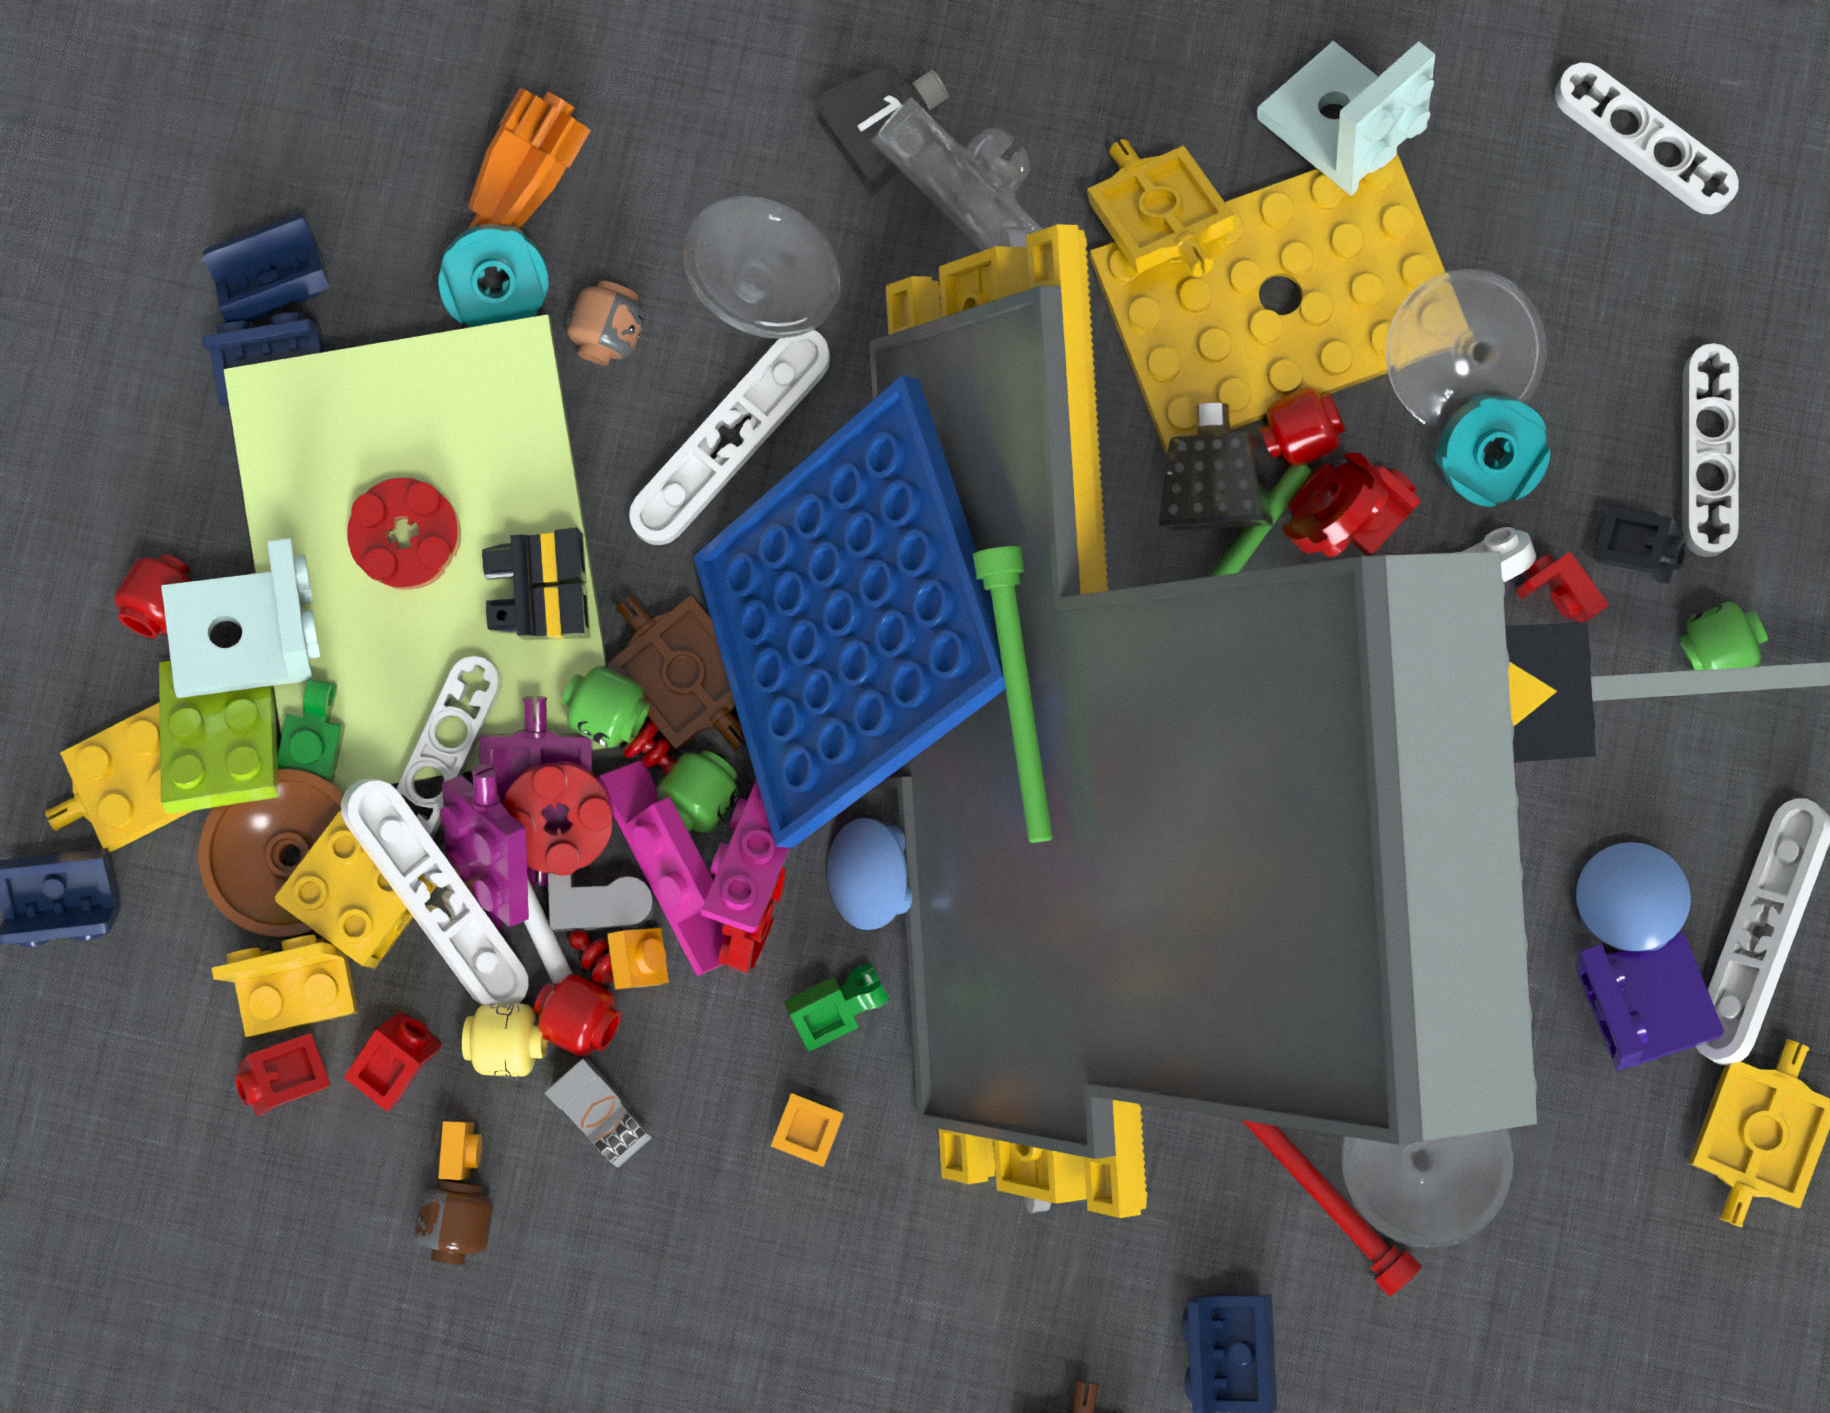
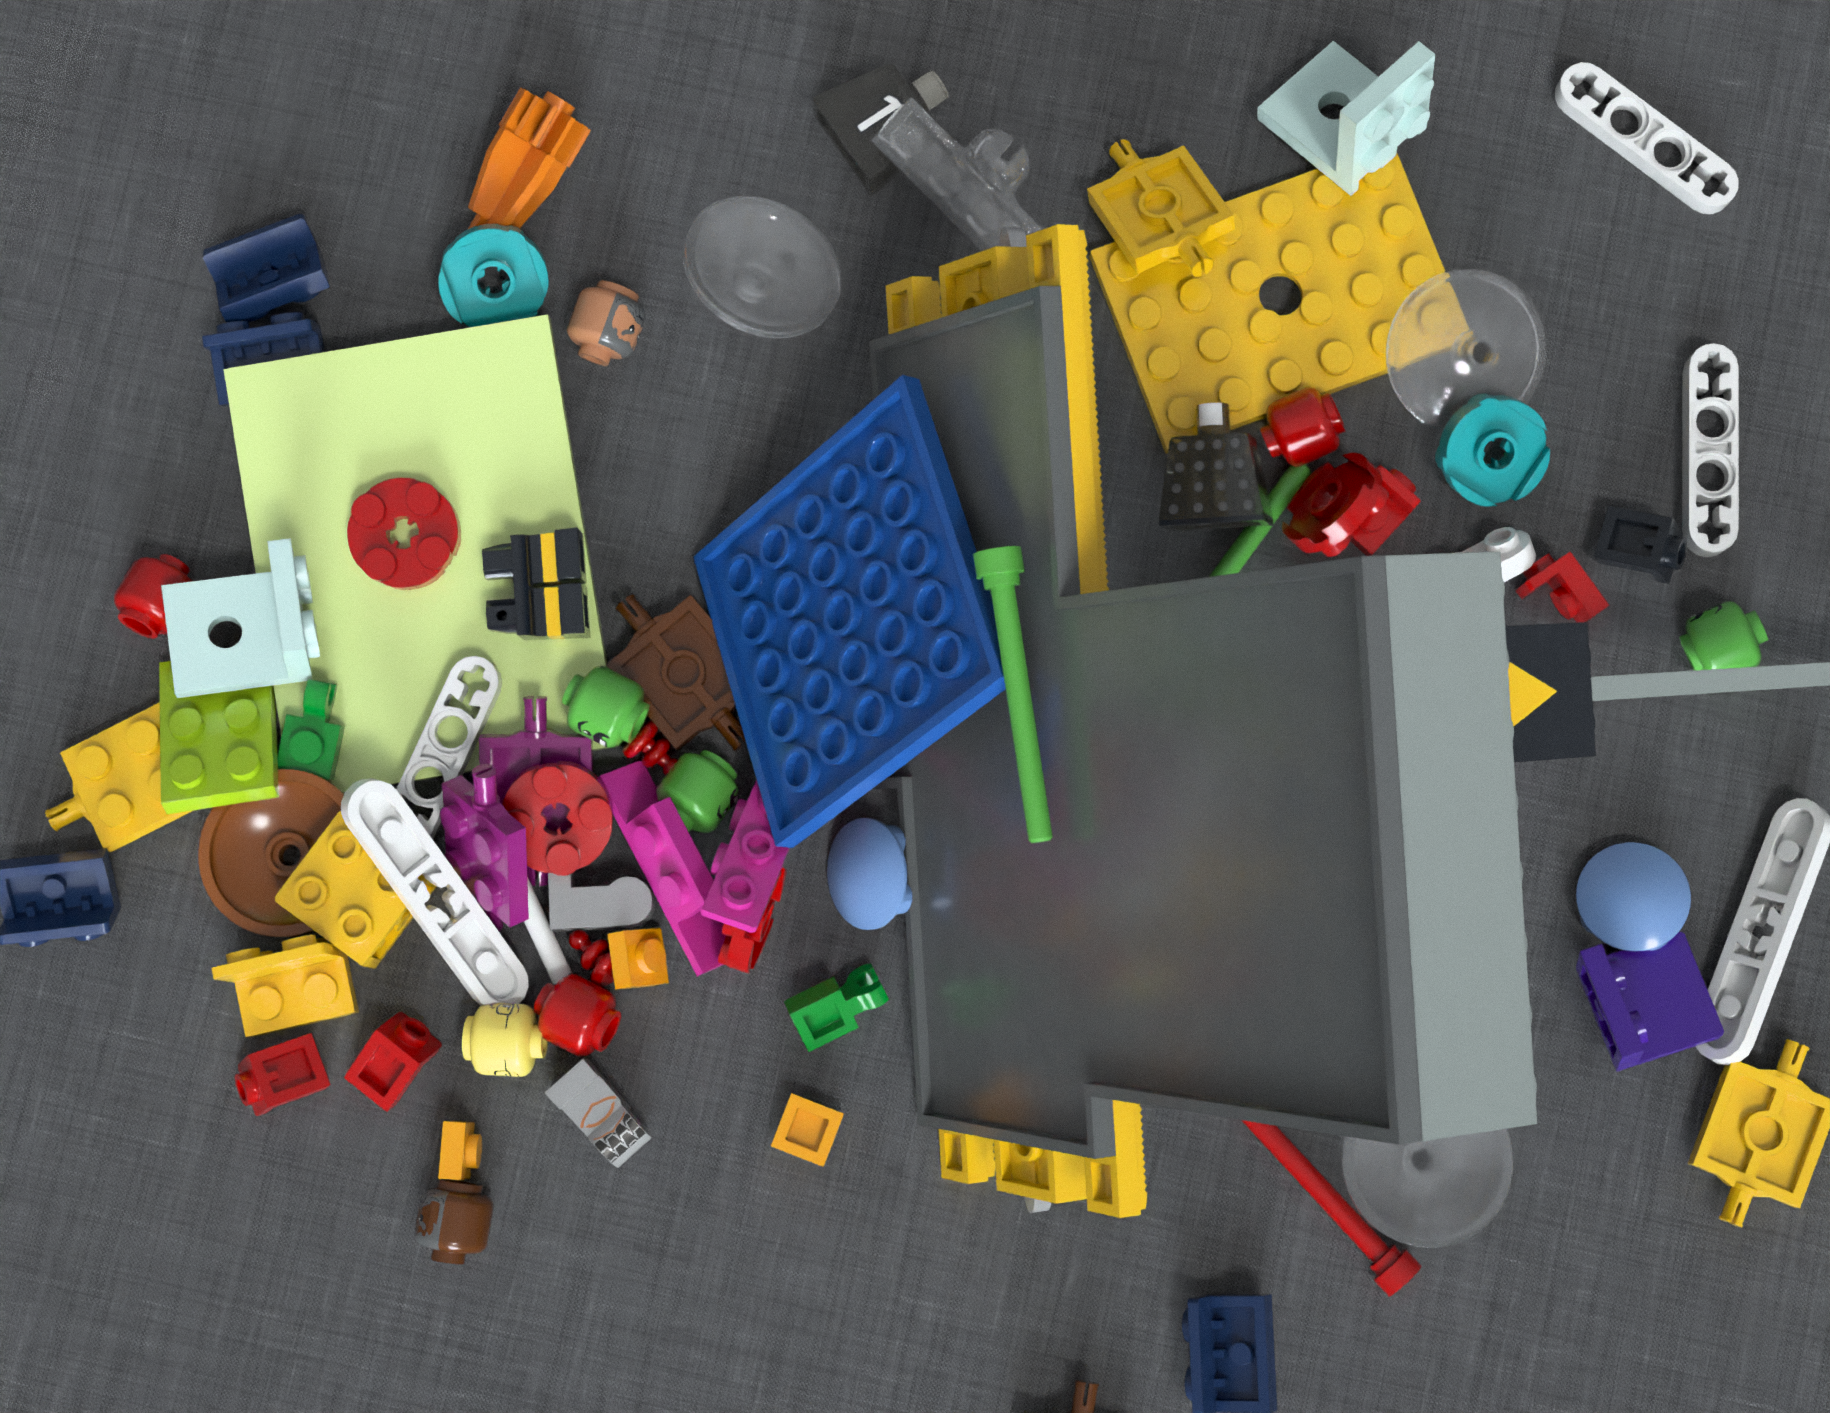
(691, 475): white piece -> none

